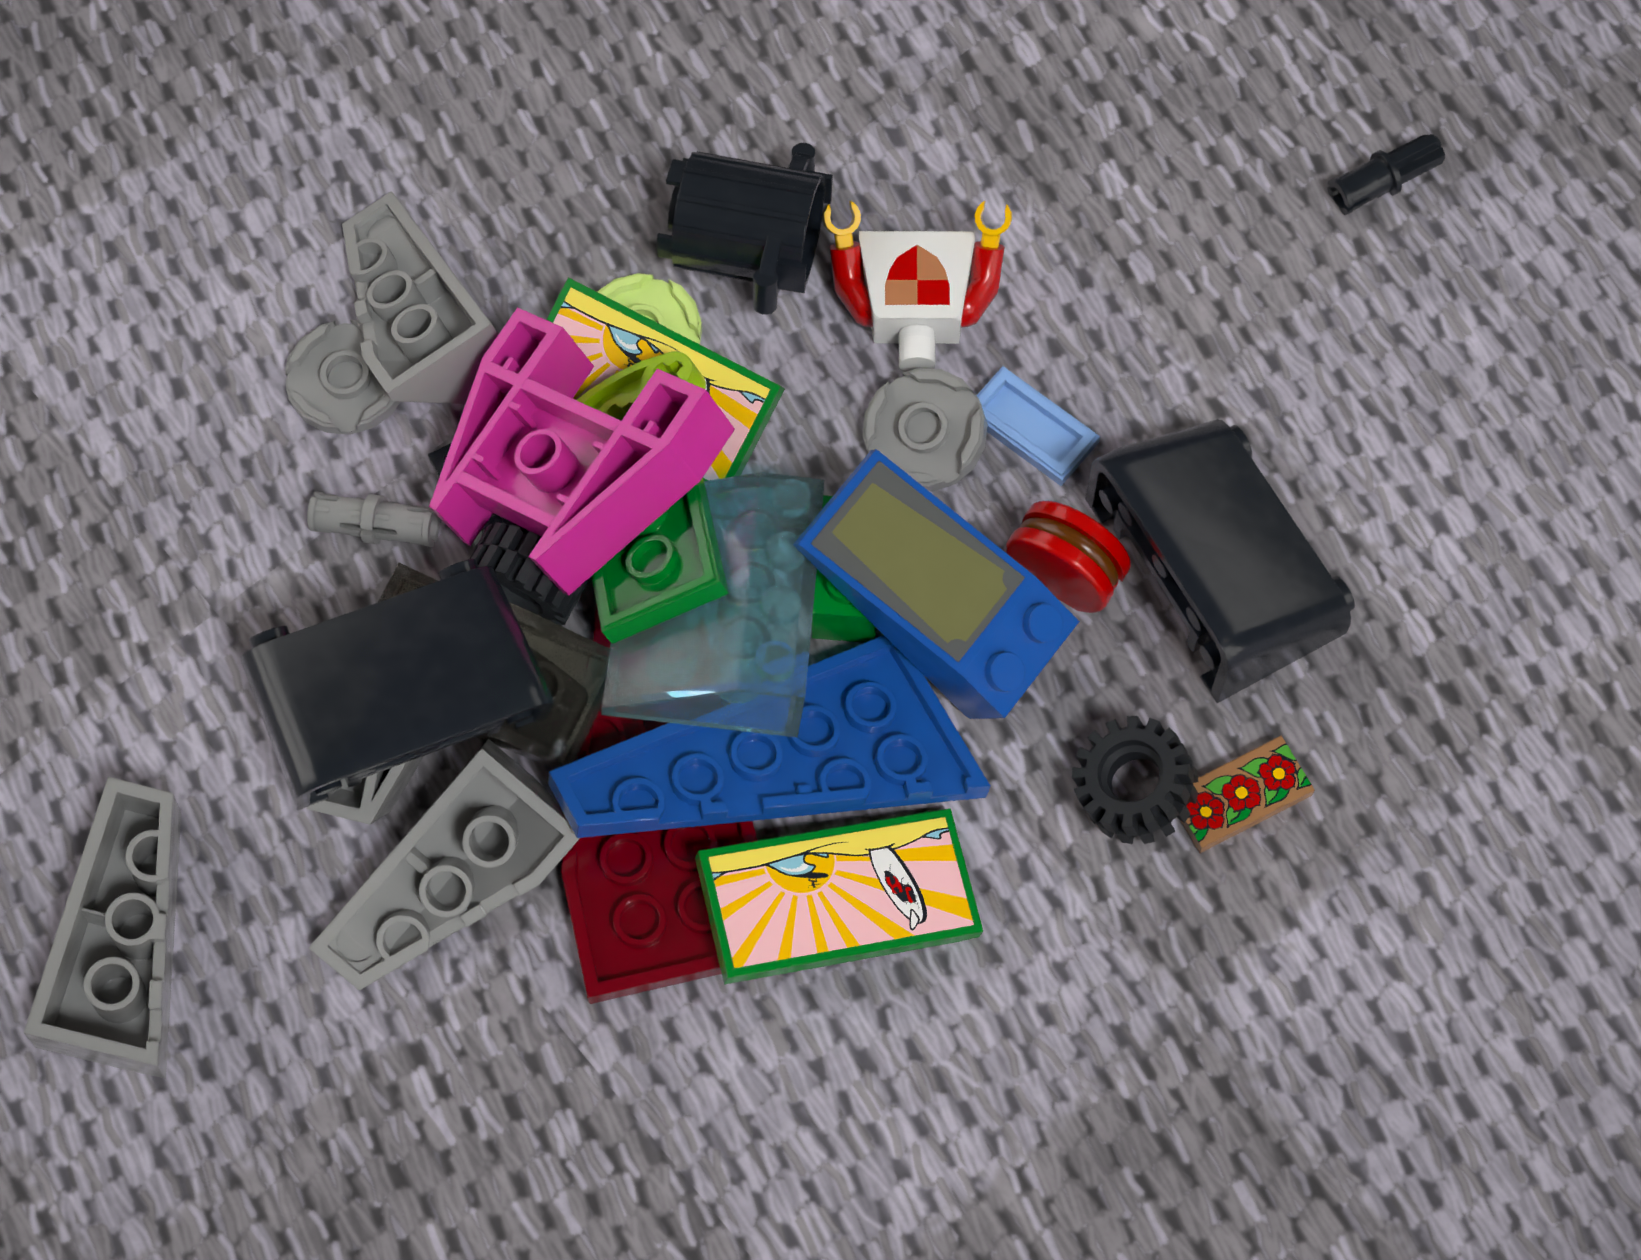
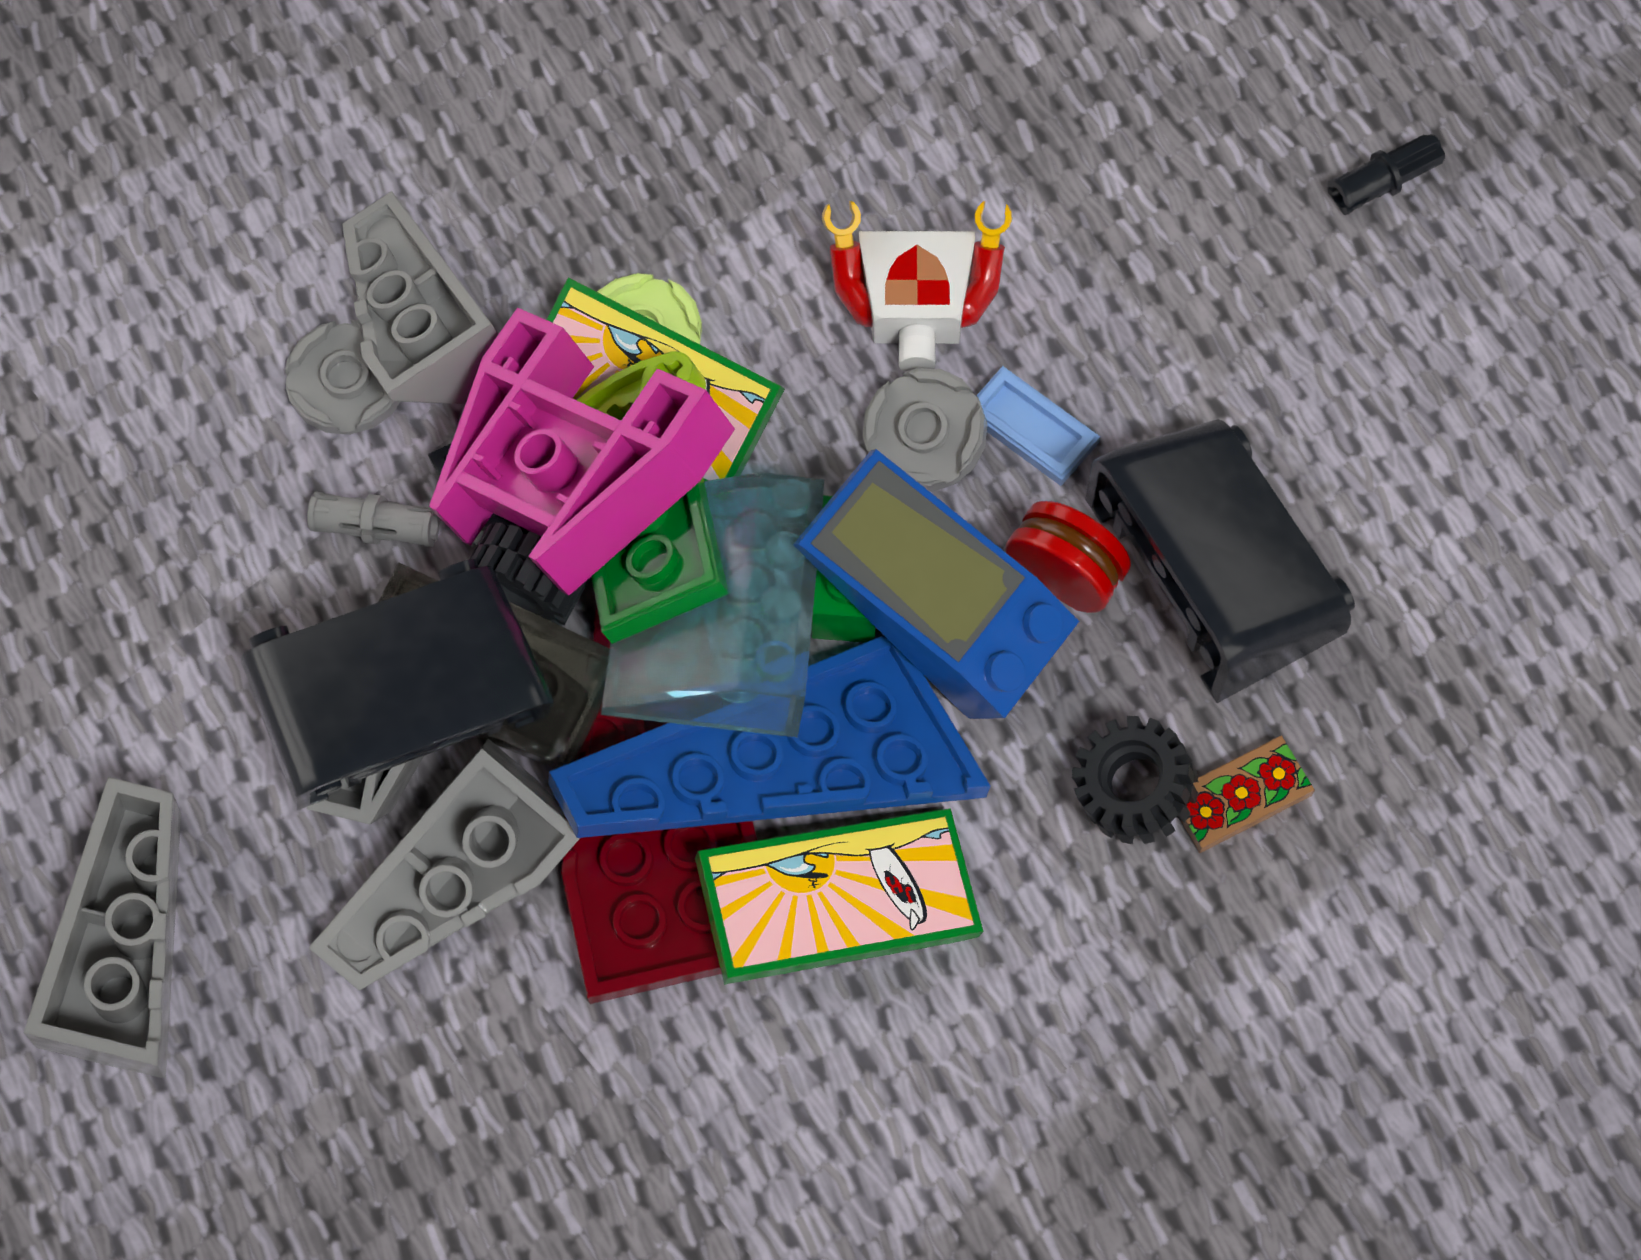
(747, 220): black container -> none

